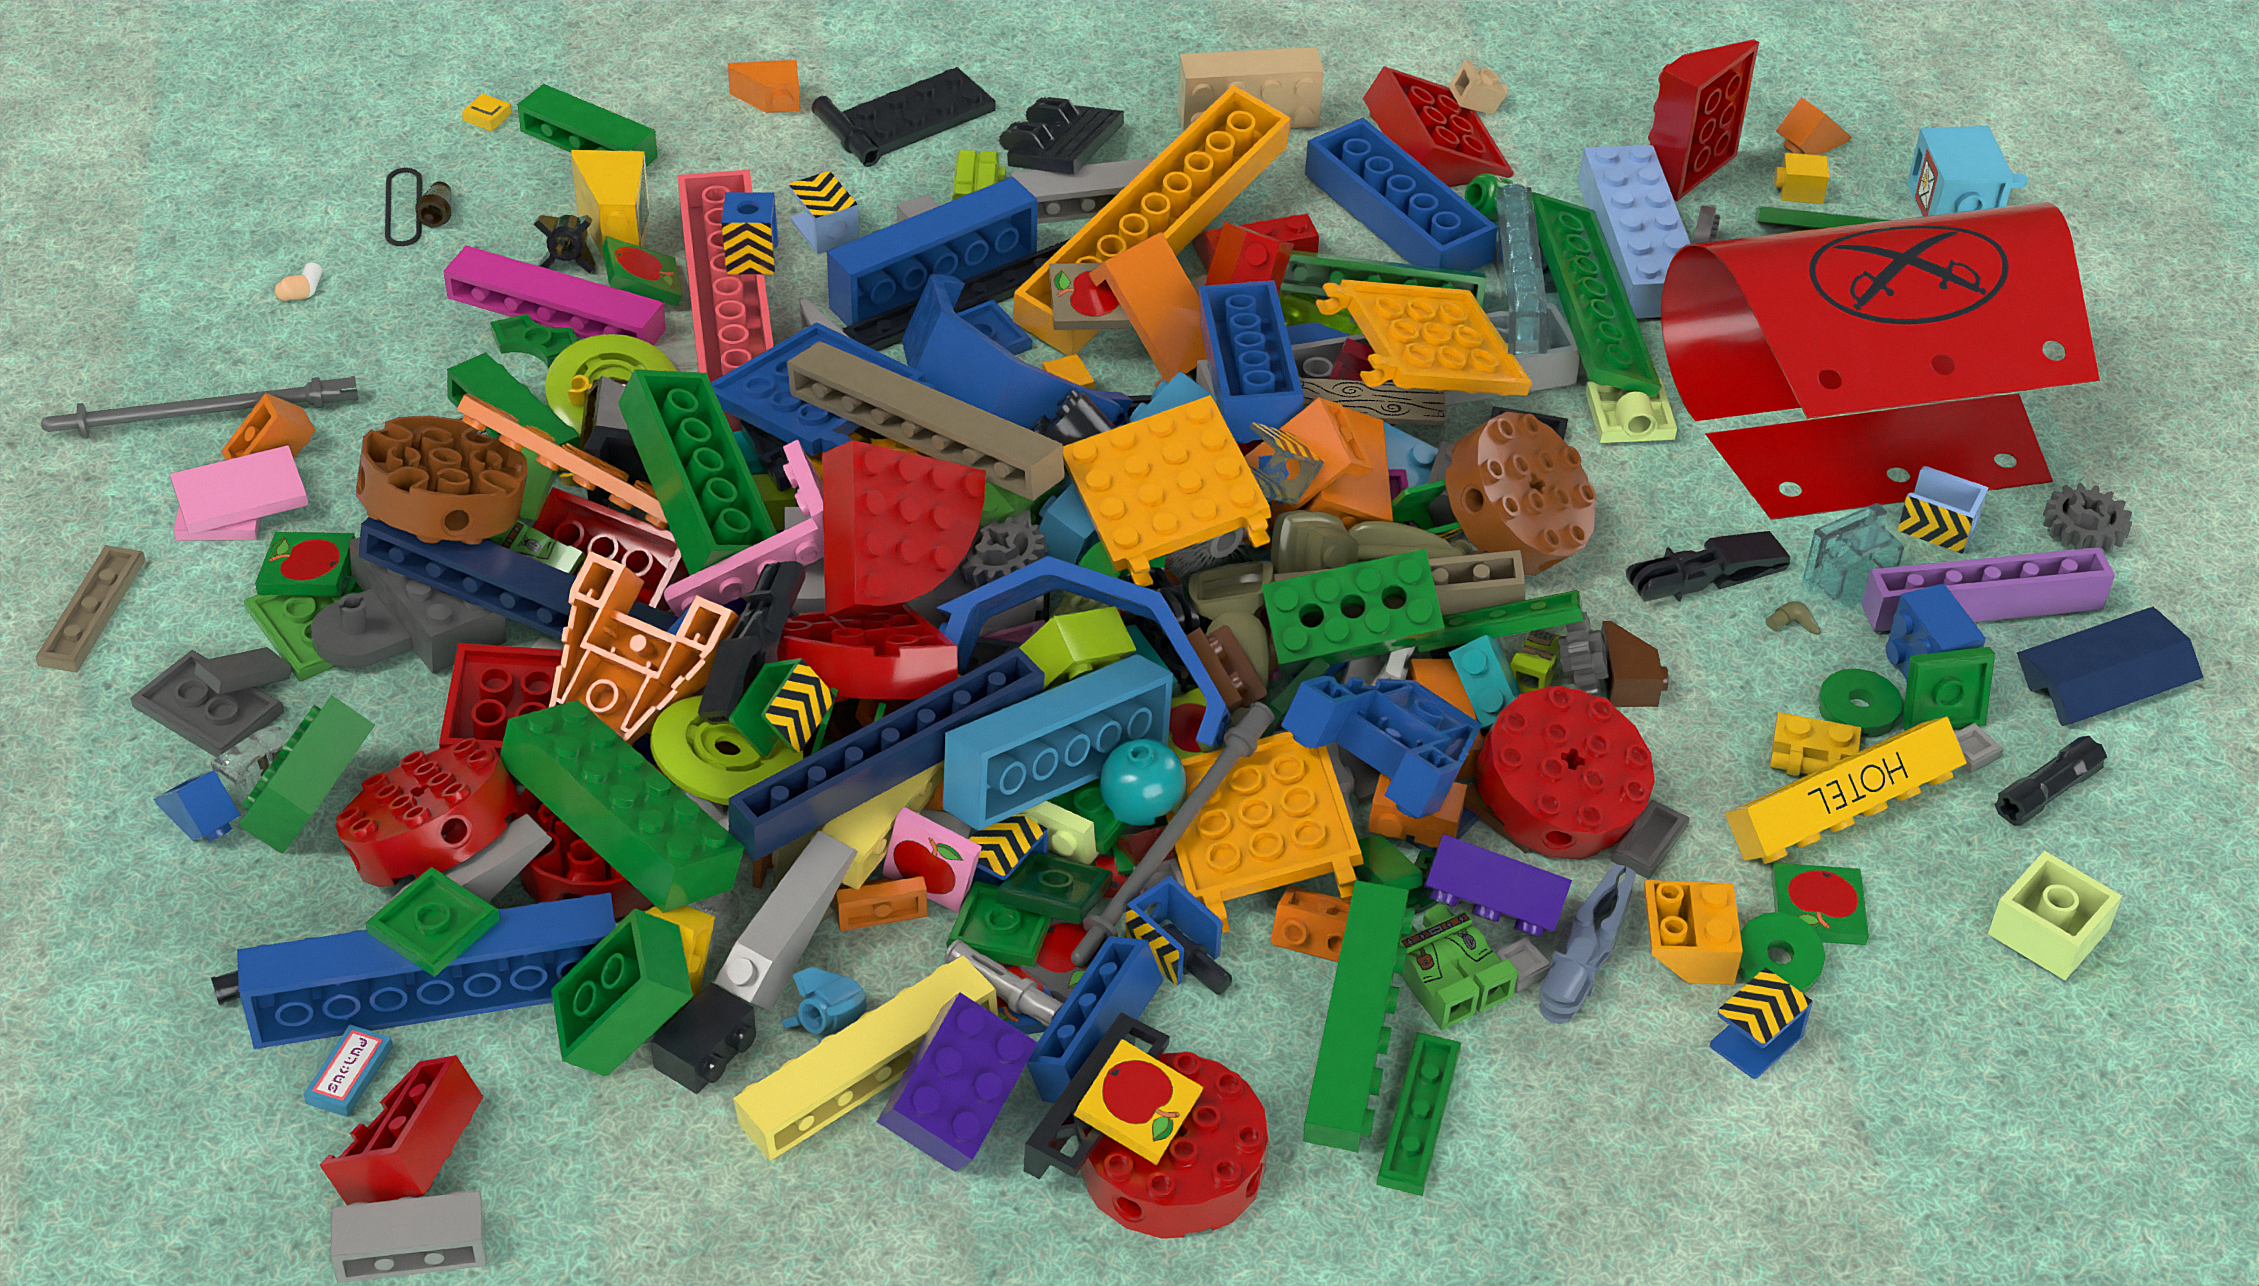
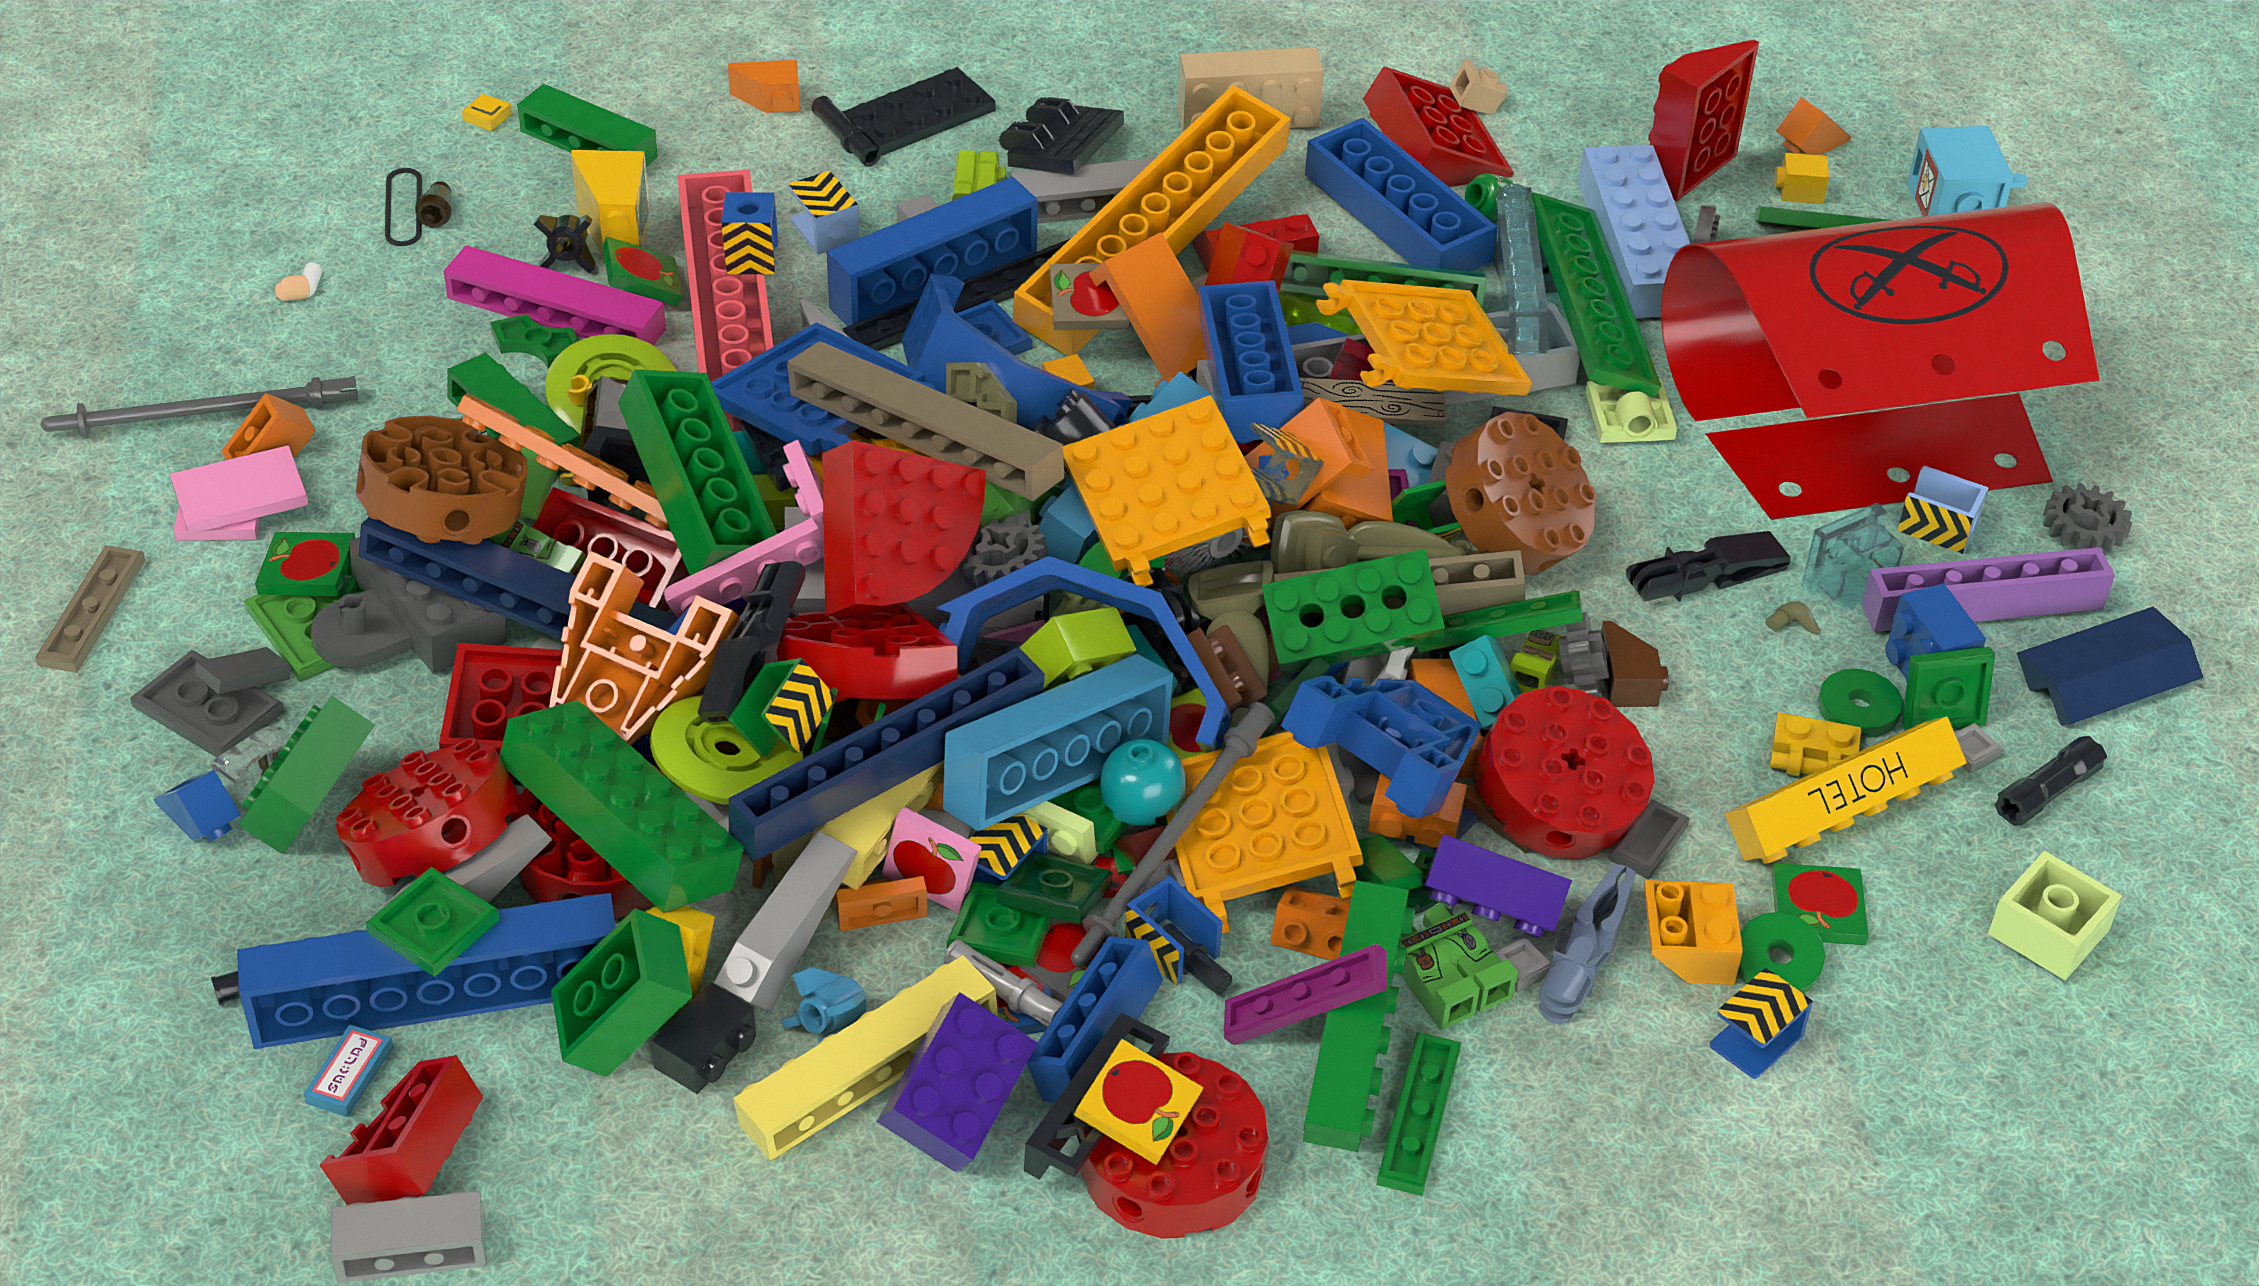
(979, 384): none -> olive tile
(1305, 994): none -> magenta tile

